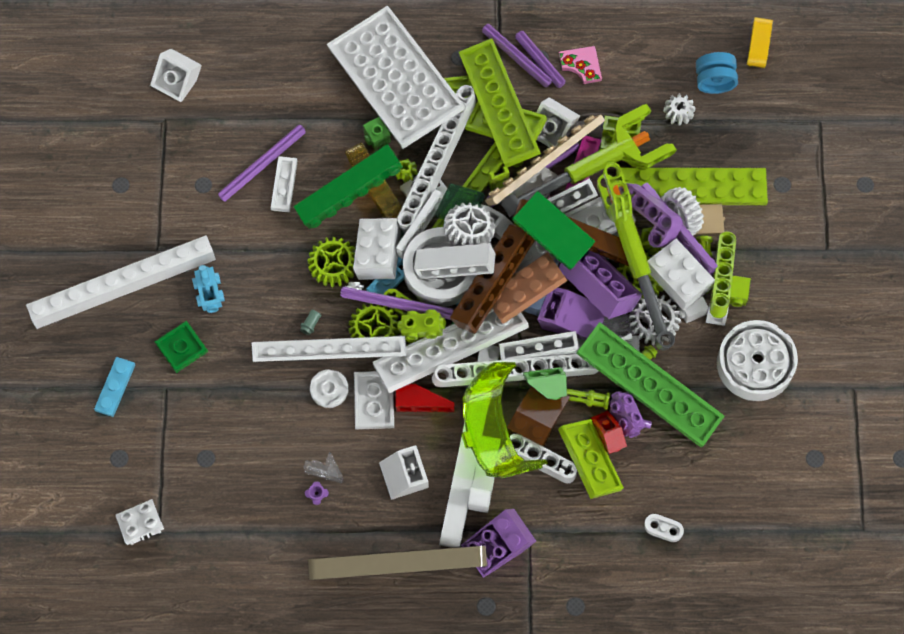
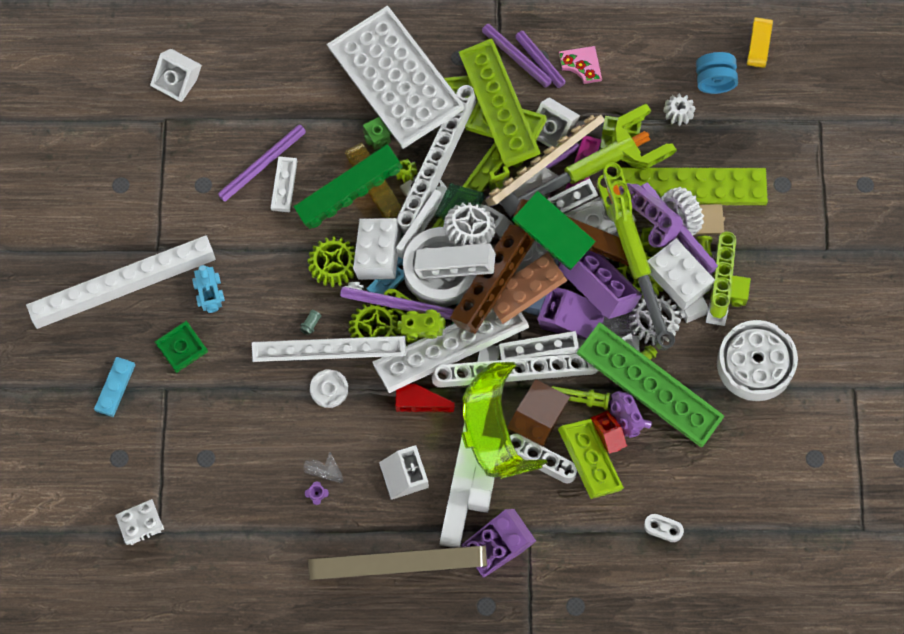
(372, 402): white tile -> none
(548, 382): bright green slope -> none

